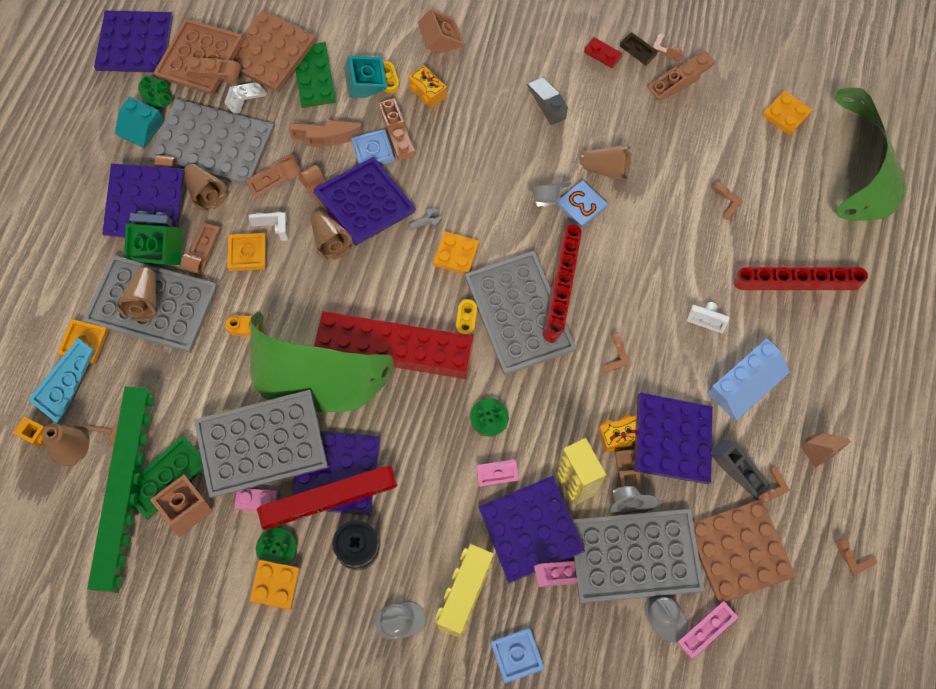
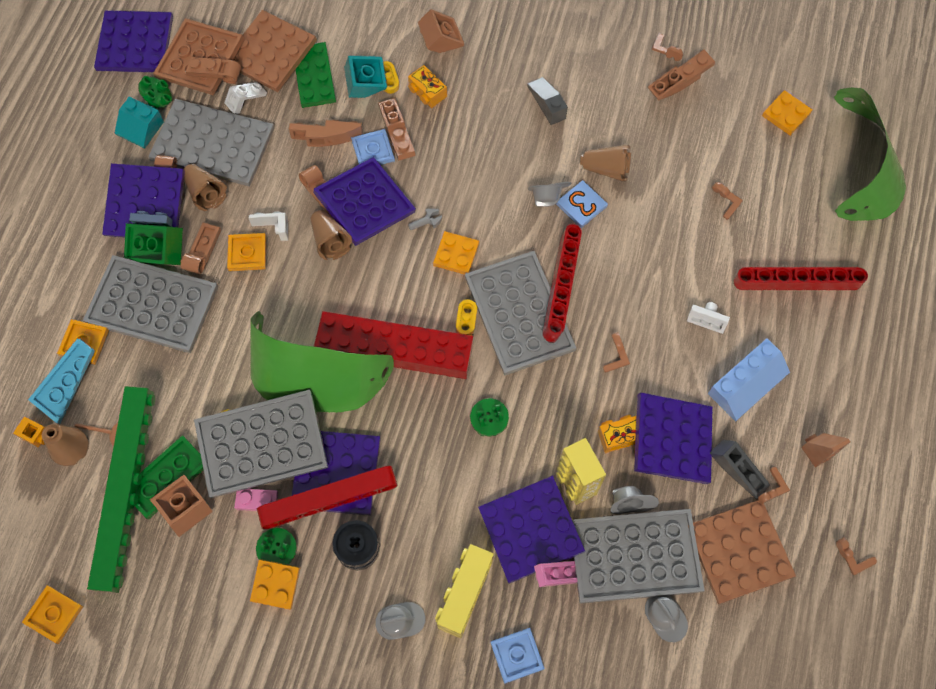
(52, 614): none -> light orange plate
(139, 296): medium nougat cone -> none
(242, 327): light orange plate -> none
(273, 175): nougat plate -> none
(497, 472): bright pink plate -> none
(603, 52): red plate -> none
(625, 469): medium nougat slope -> none
(638, 48): dark brown plate -> none
(707, 630): bright pink plate -> none

